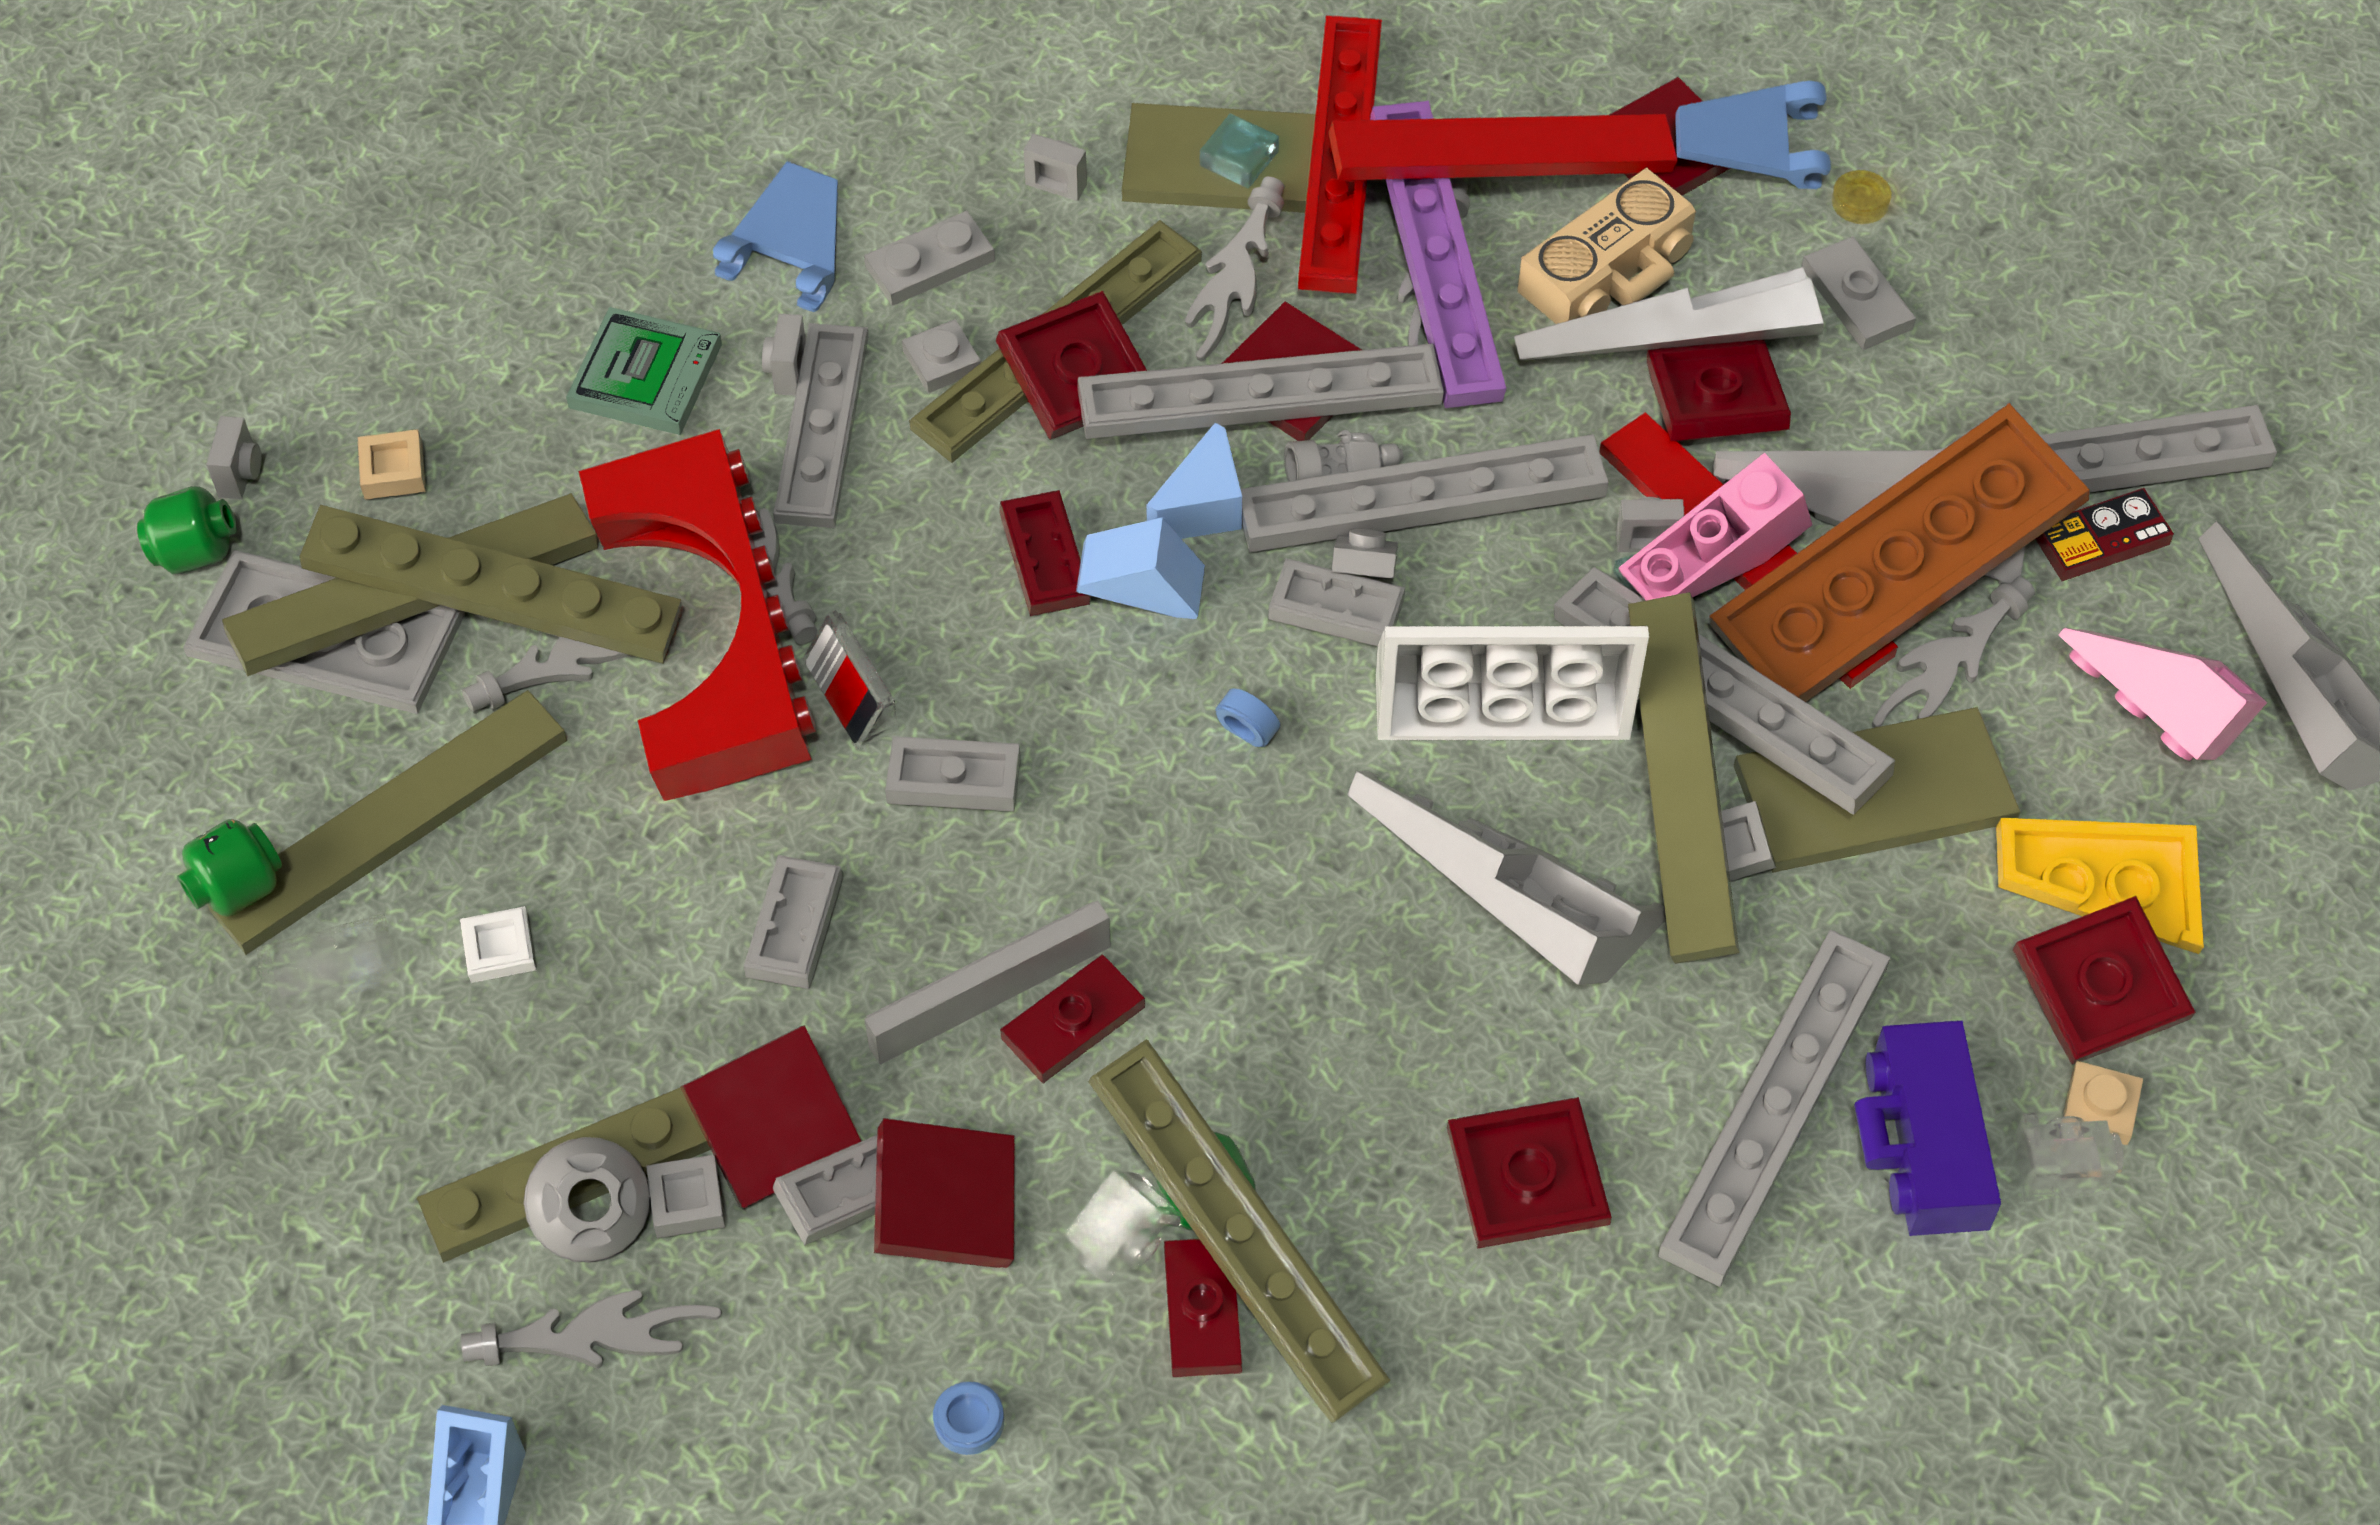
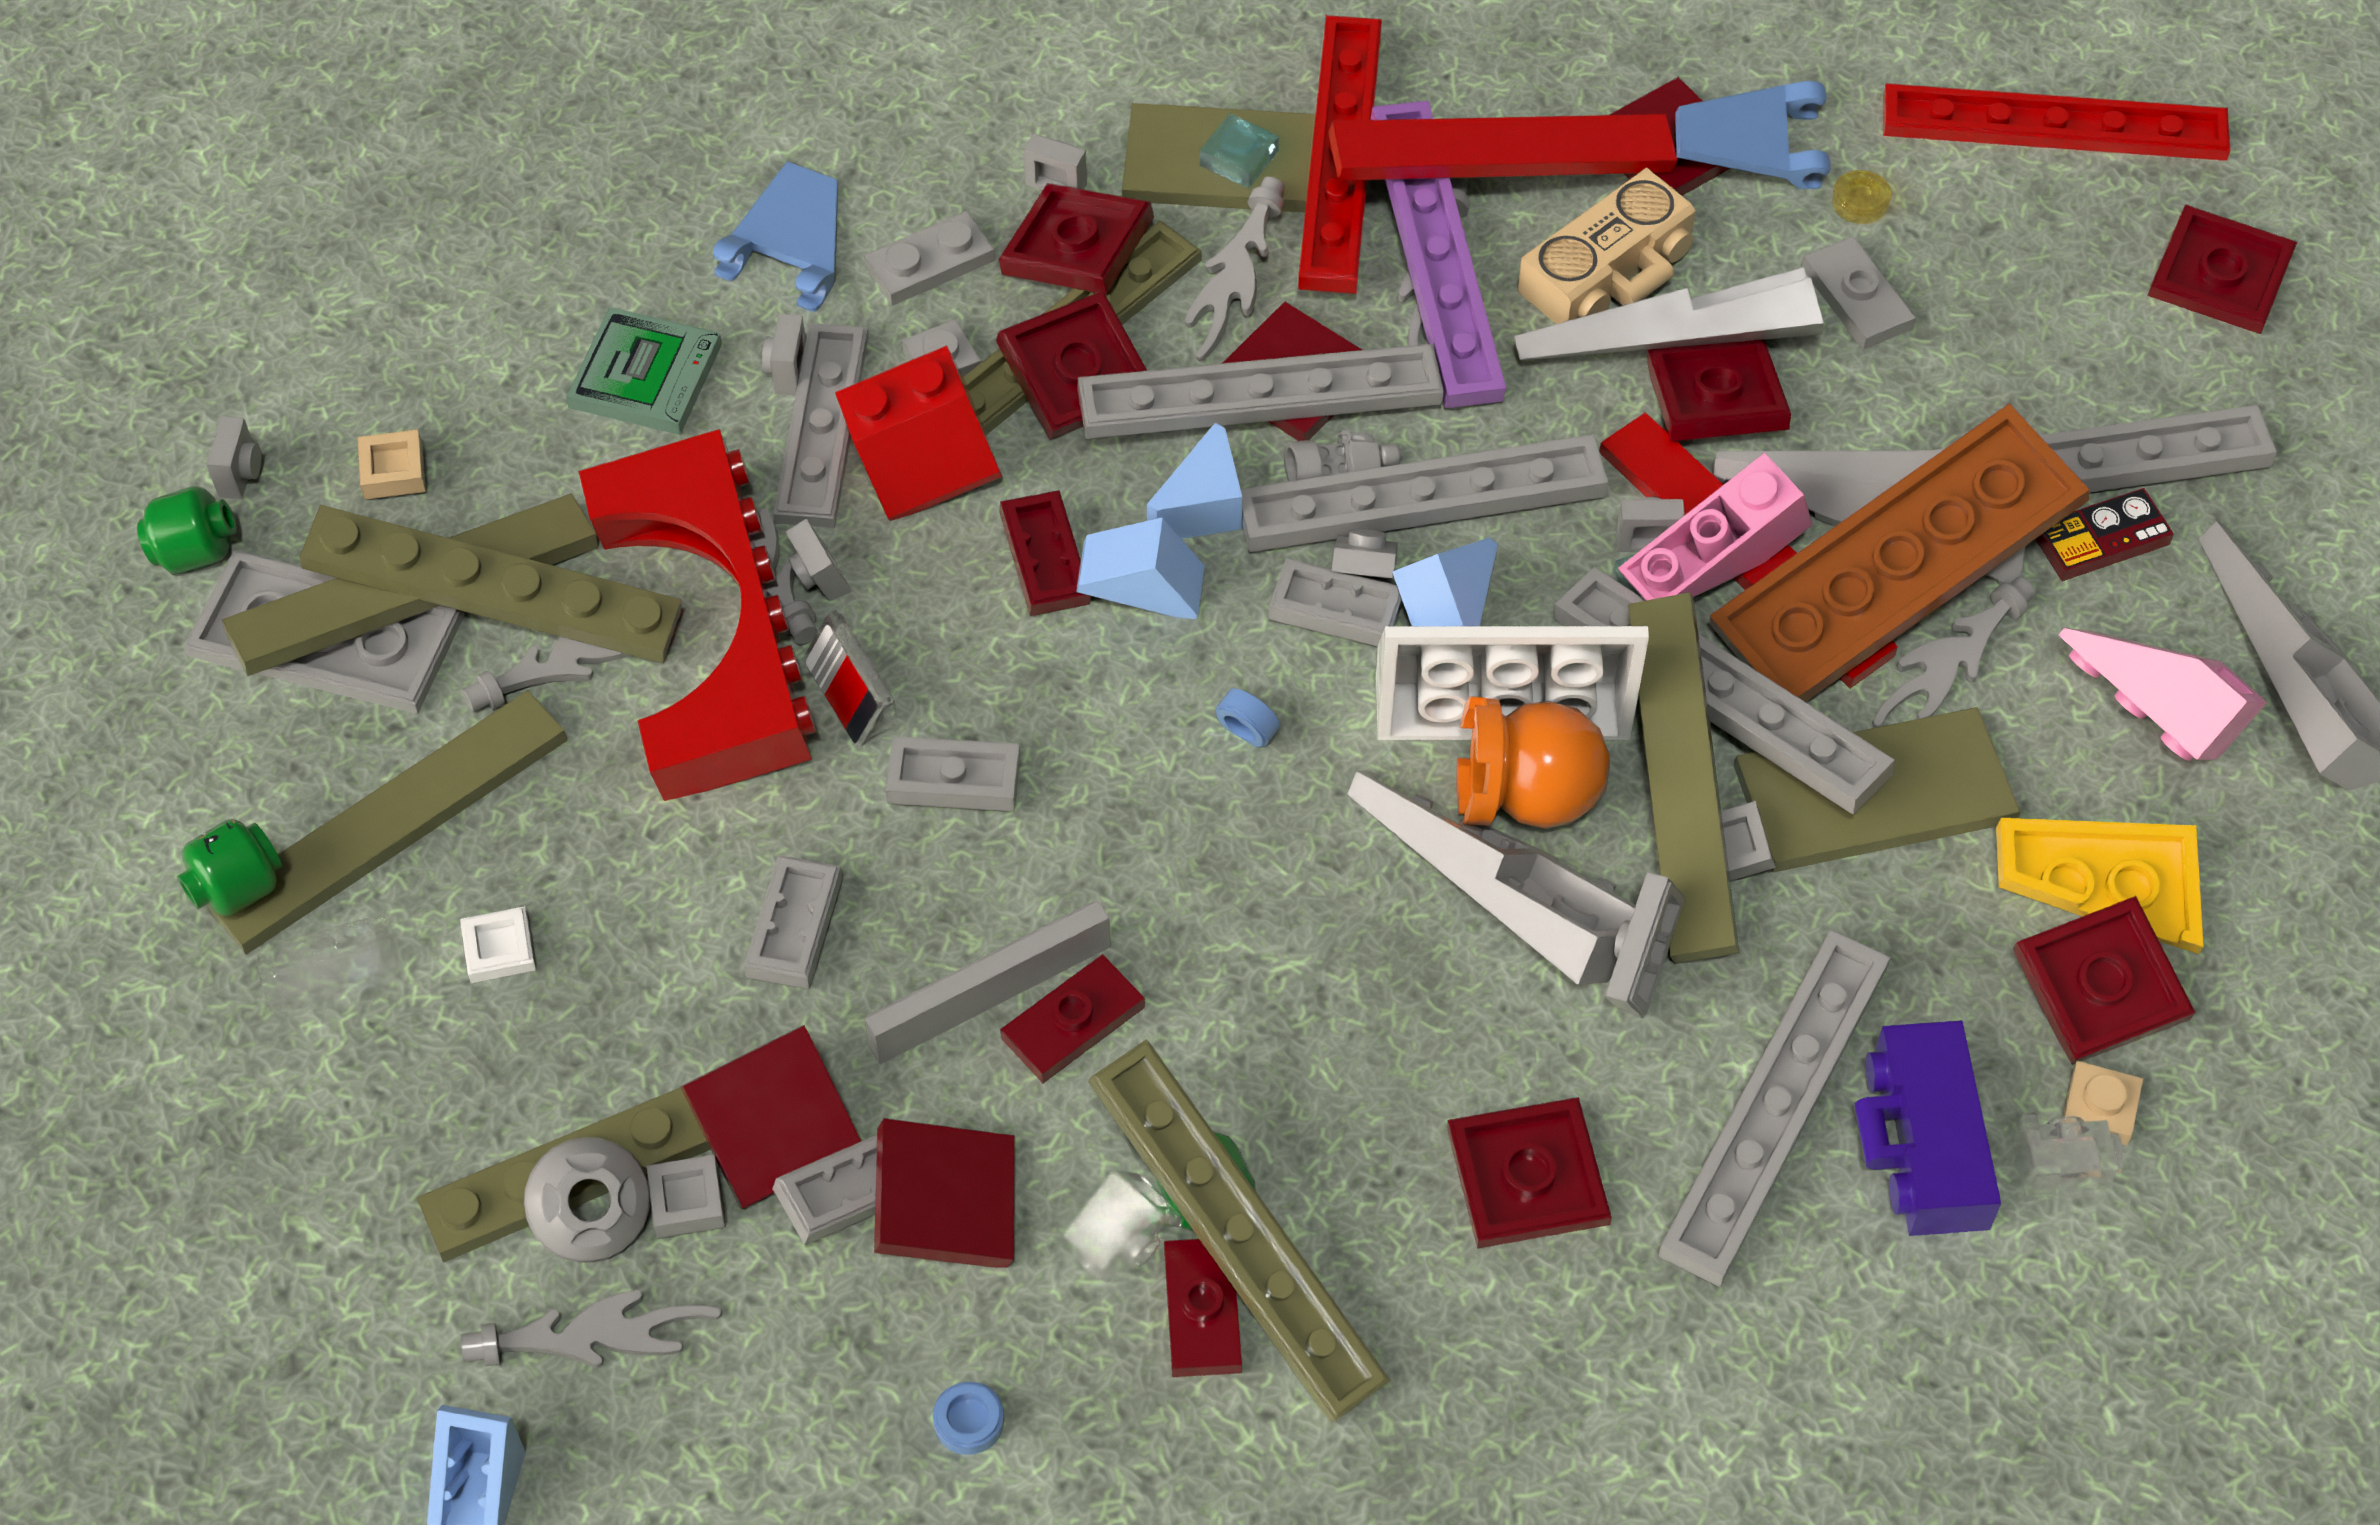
(815, 563): none -> light grey plate
(918, 434): none -> red slope
(1076, 238): none -> dark red tile
(1448, 585): none -> light blue slope
(1536, 763): none -> orange tile
(1644, 944): none -> light grey plate
(2056, 122): none -> red tile
(2222, 269): none -> dark red tile

